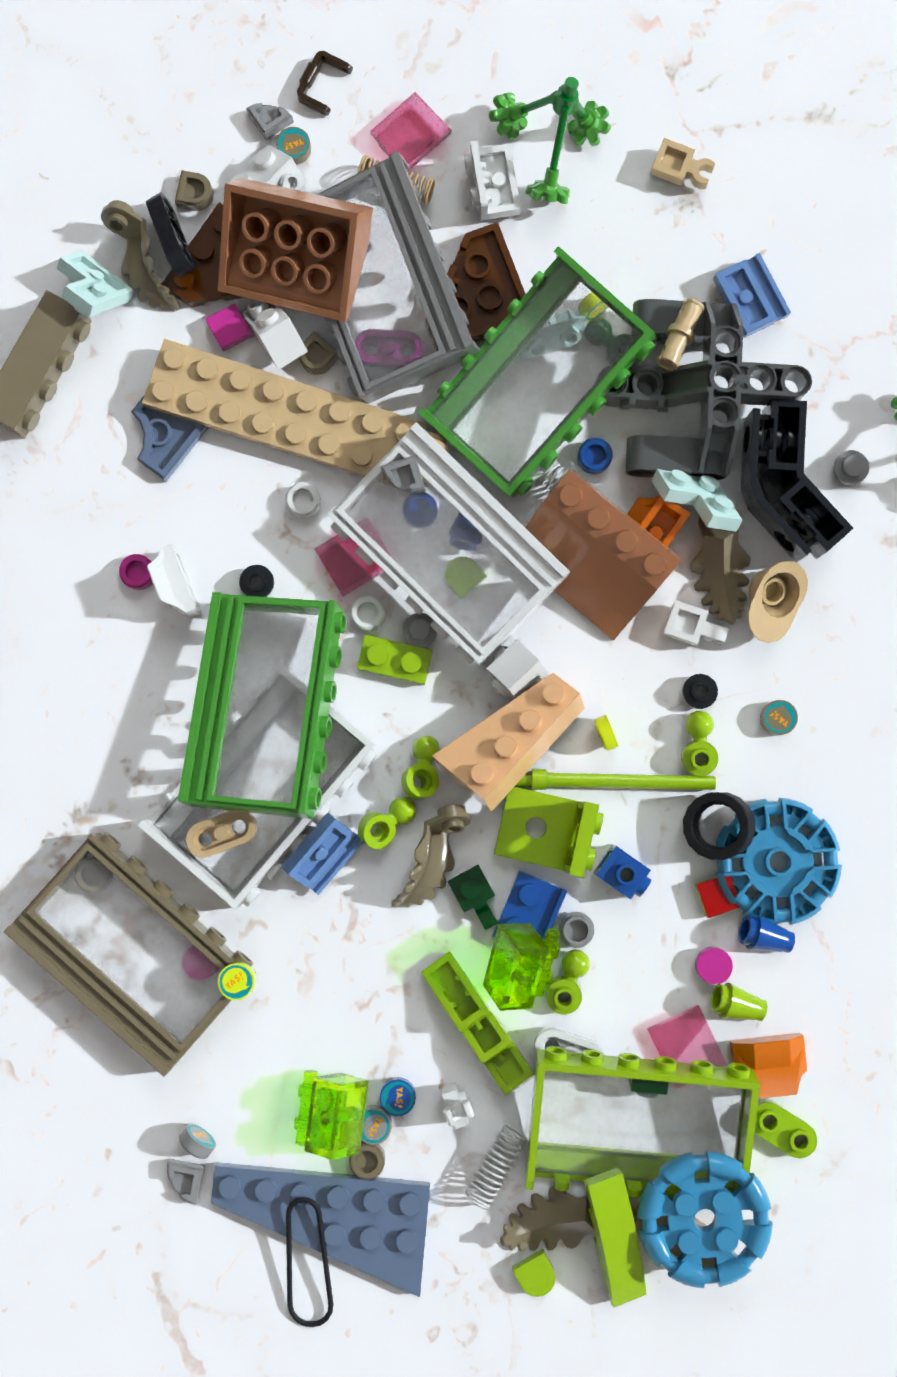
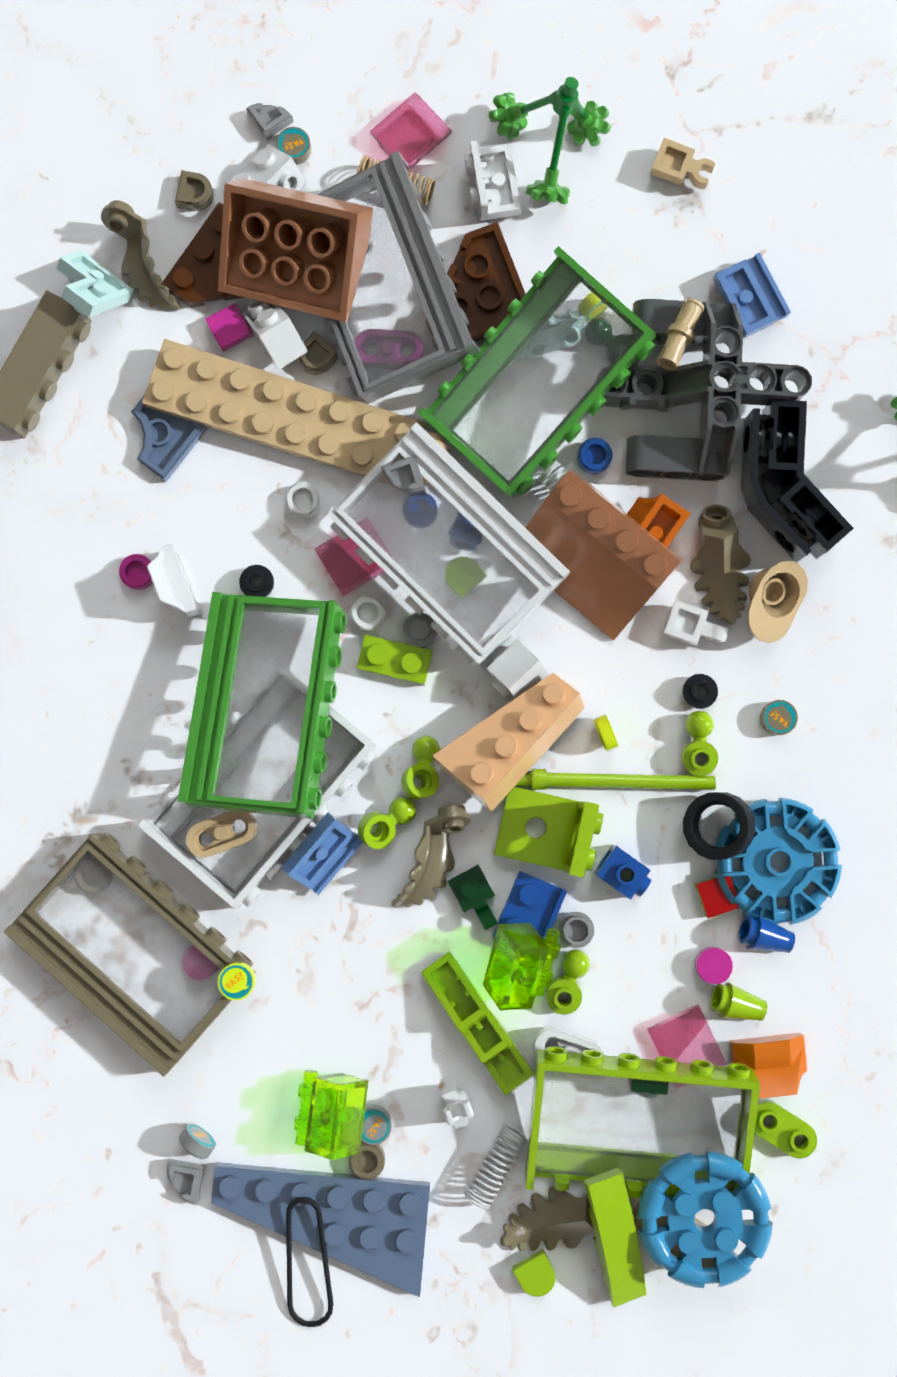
(170, 235): black beam -> none
(310, 74): dark brown piece -> none
(397, 1096): blue tile -> none
(700, 492): light aqua plate -> none
(851, 467): light grey plate -> none

